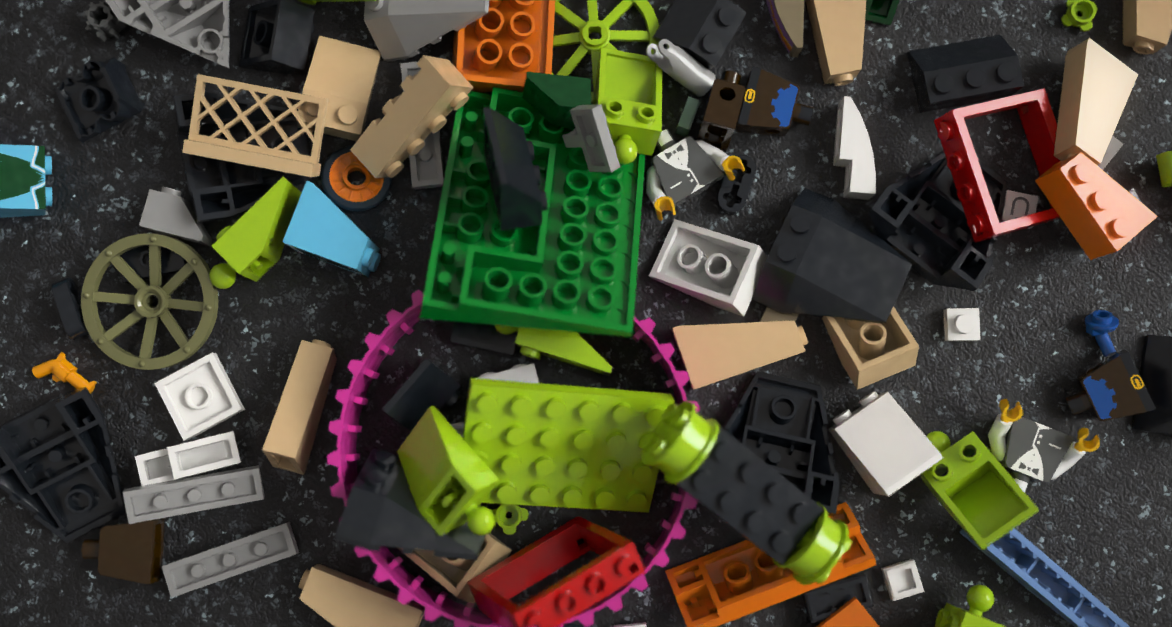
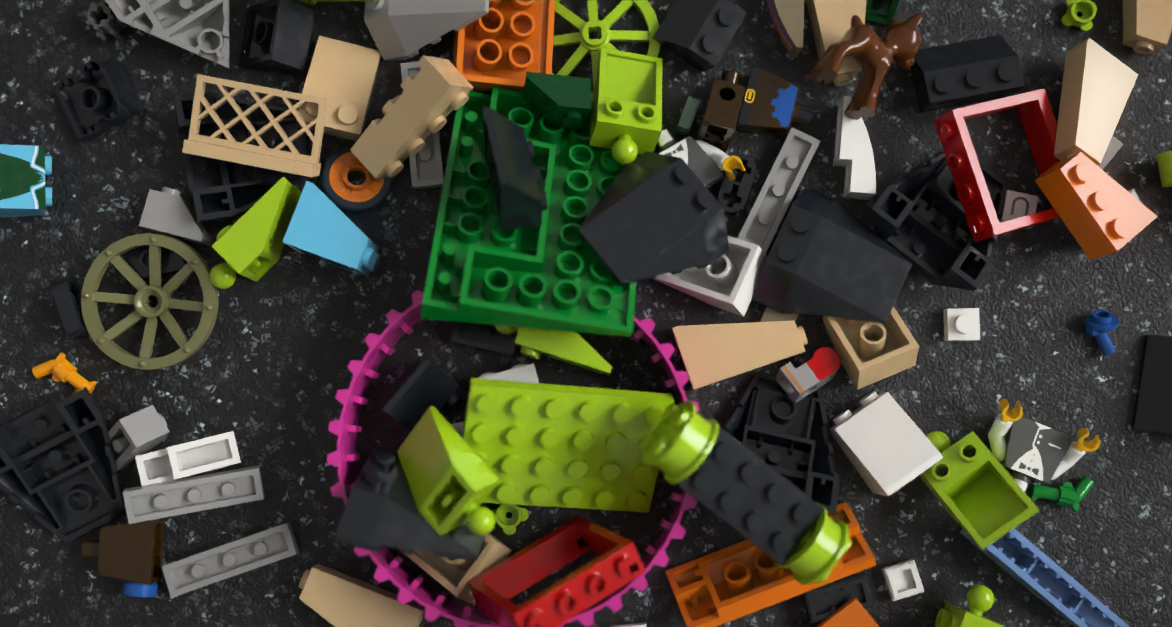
(136, 435): none -> light grey slope
(139, 590): none -> blue tile
(199, 396): white plate -> none
(300, 407): tan slope -> none
(594, 137): light grey hinge -> none
(655, 221): none -> black wedge
(682, 67): light grey piece -> none
(778, 189): none -> light grey plate
(809, 376): none -> leg
(874, 54): none -> reddish brown animal
(1064, 494): none -> green piece
(1112, 390): torso -> none

